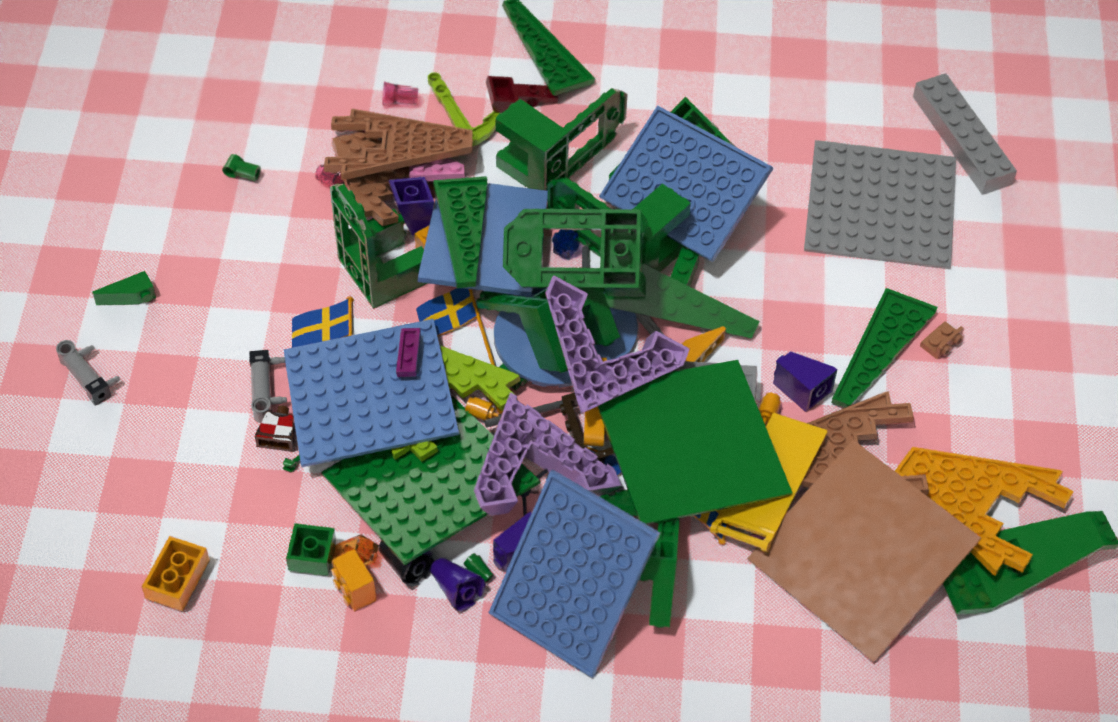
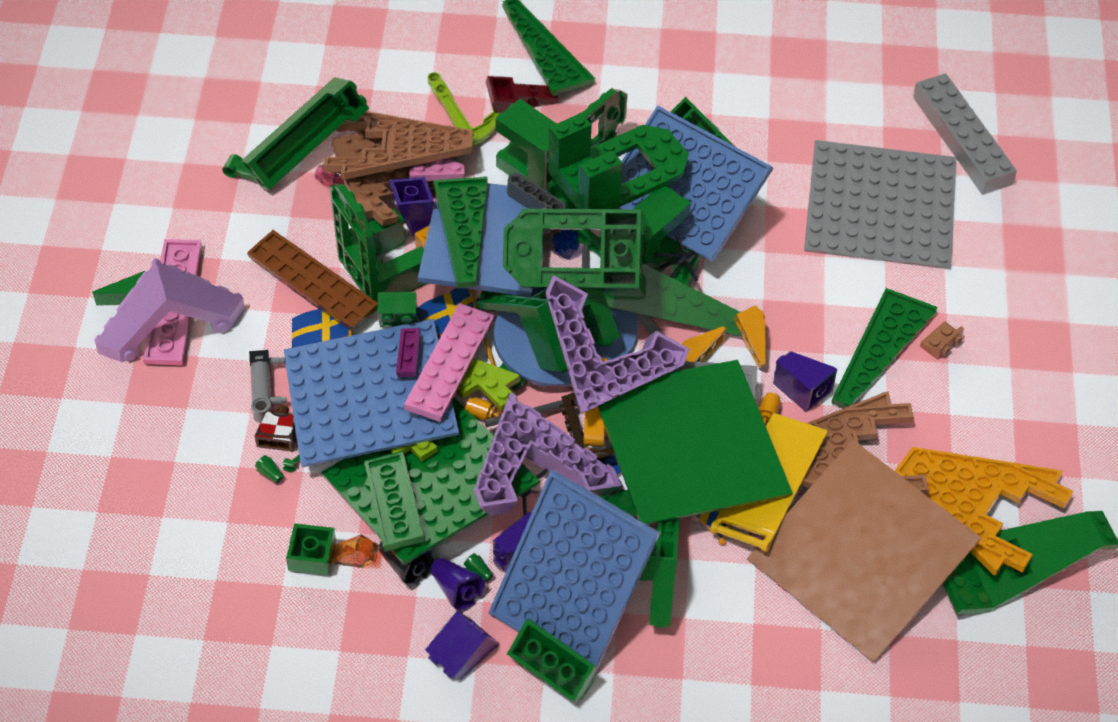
(95, 386): light grey piece -> none
(155, 294): none -> lavender wedge
(168, 338): none -> bright pink plate
(175, 573): light orange brick -> none
(268, 468): none -> green cone
(305, 131): none -> green brick
(313, 280): none -> dark orange plate
(353, 580): light orange brick -> none
(394, 501): none -> green plate
(397, 308): none -> green brick
(399, 94): clear pink plant -> none
(449, 362): none -> bright pink plate
(460, 646): none -> dark purple slope
(531, 195): none -> dark grey beam
(552, 661): none -> green slope
(594, 174): none -> green bracket
(682, 259): none -> black plant
(752, 328): none -> light orange slope

